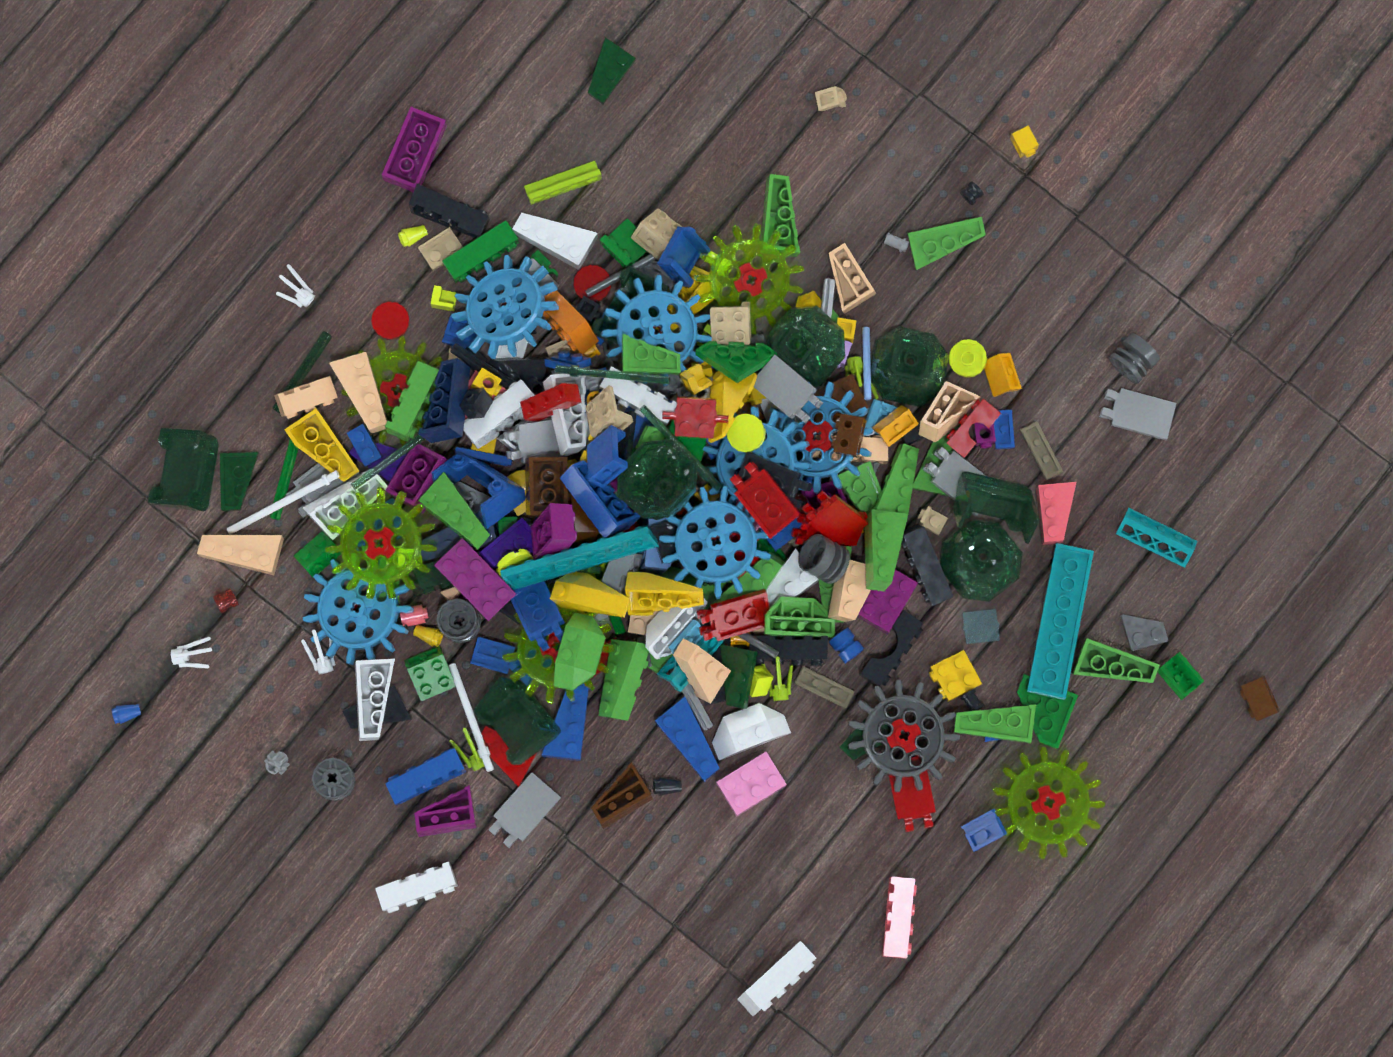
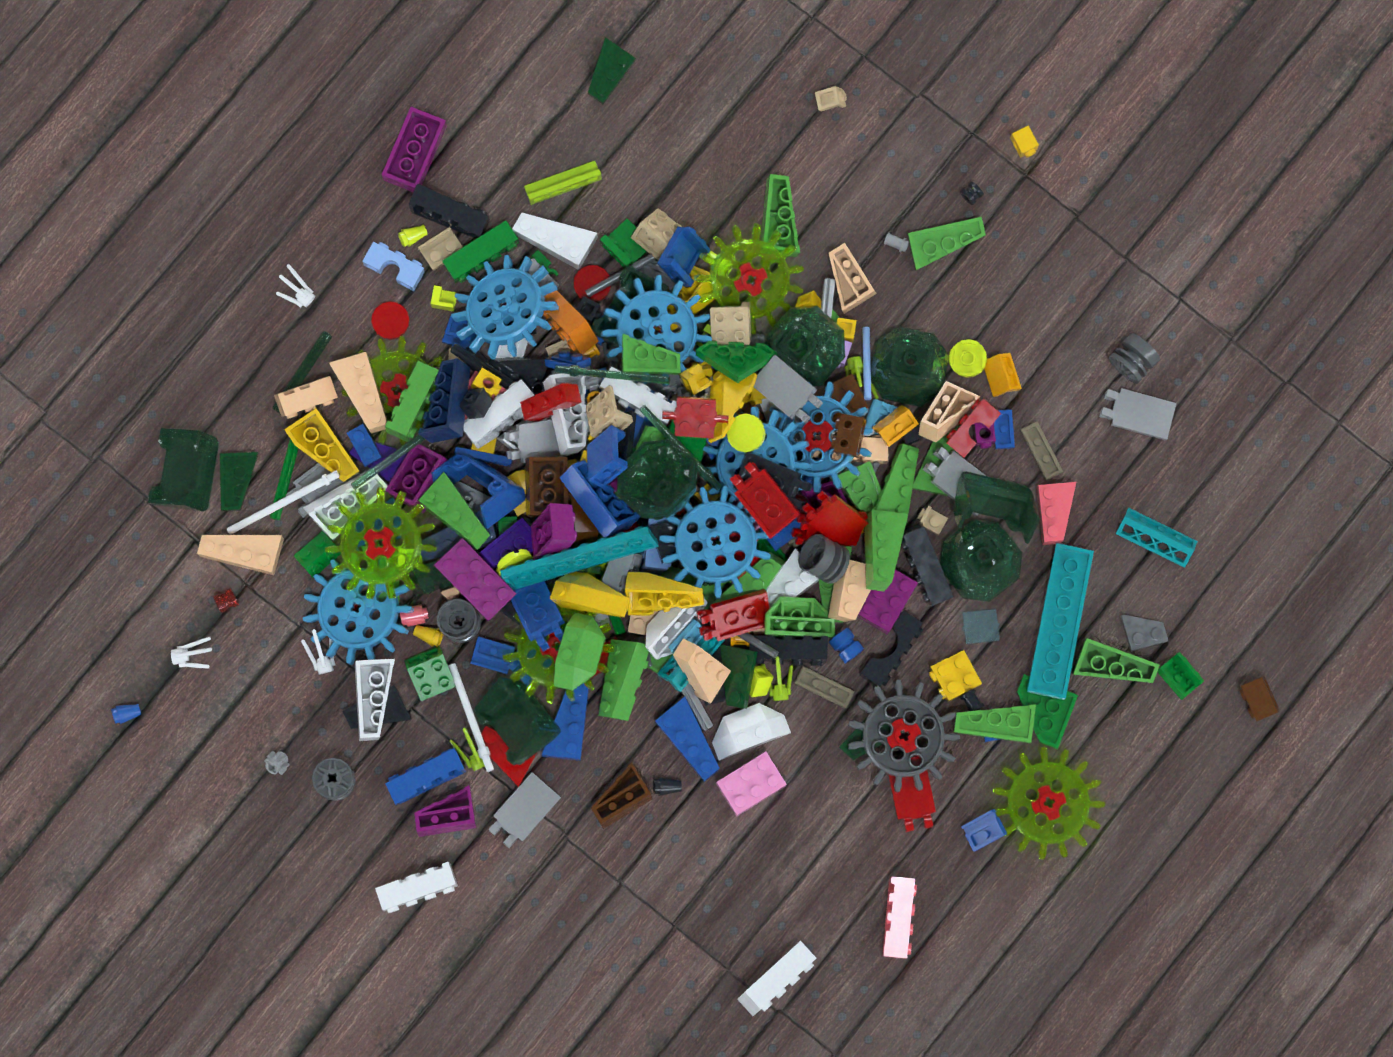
(380, 256): none -> light blue arch

